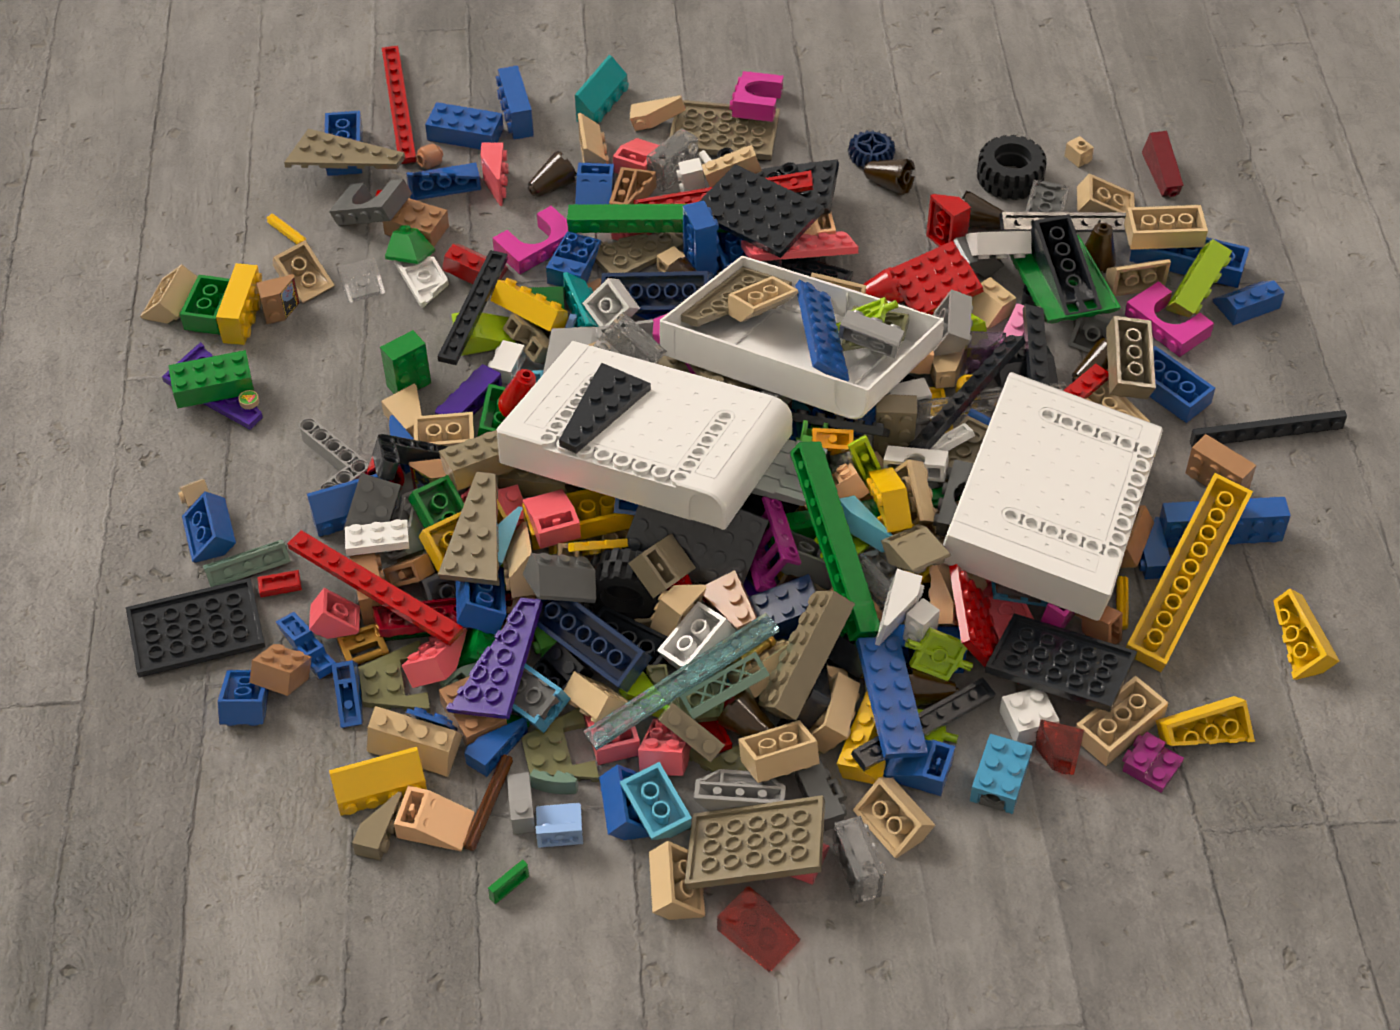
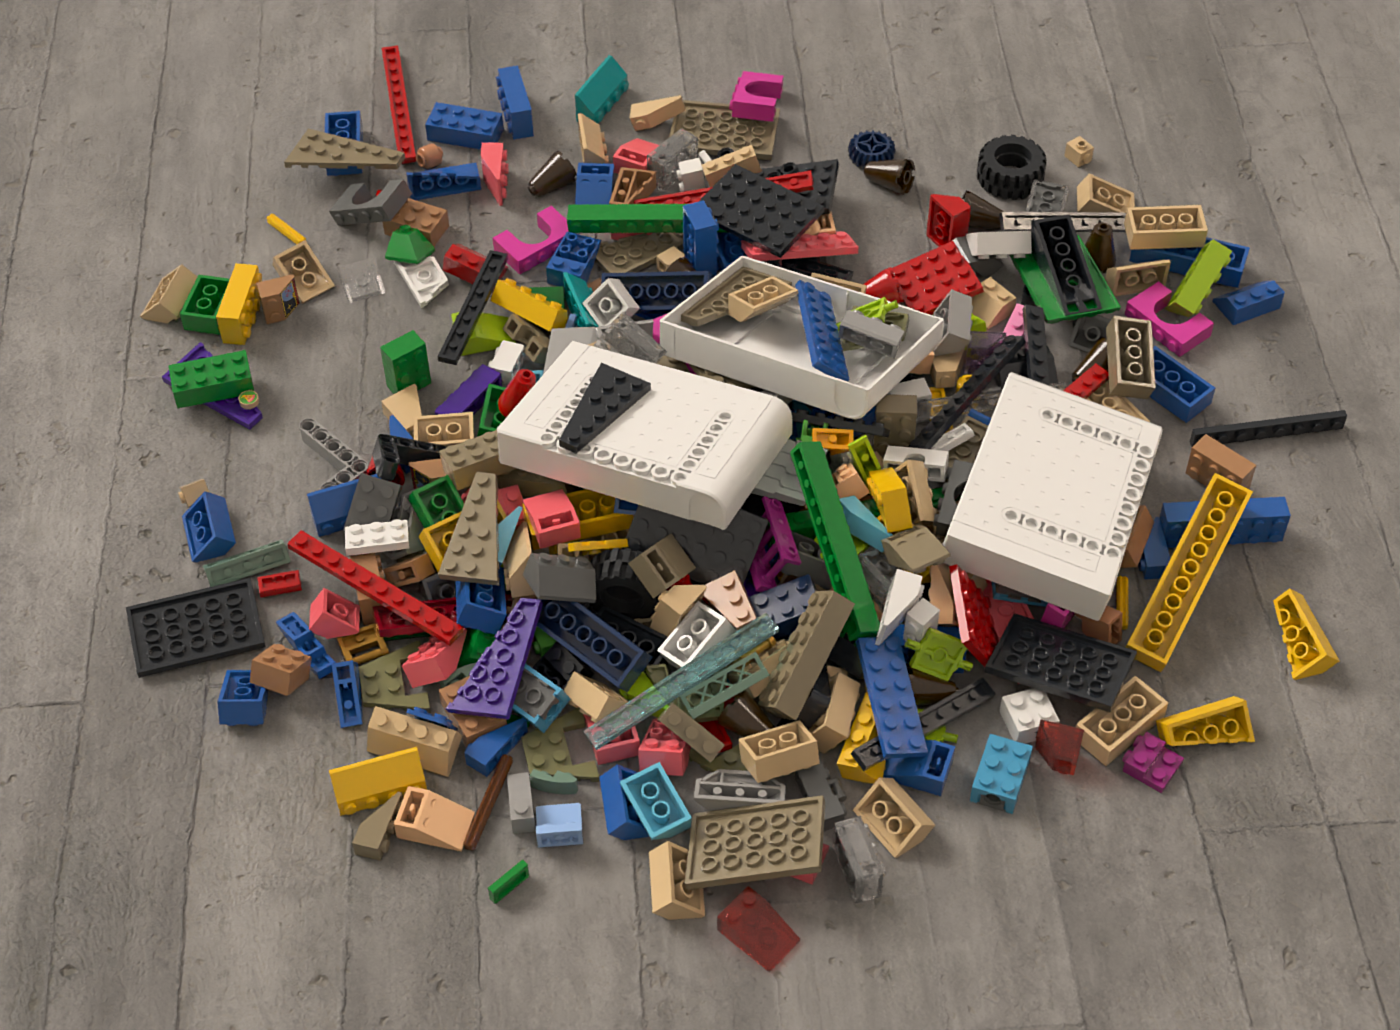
(1162, 163): dark red slope -> none

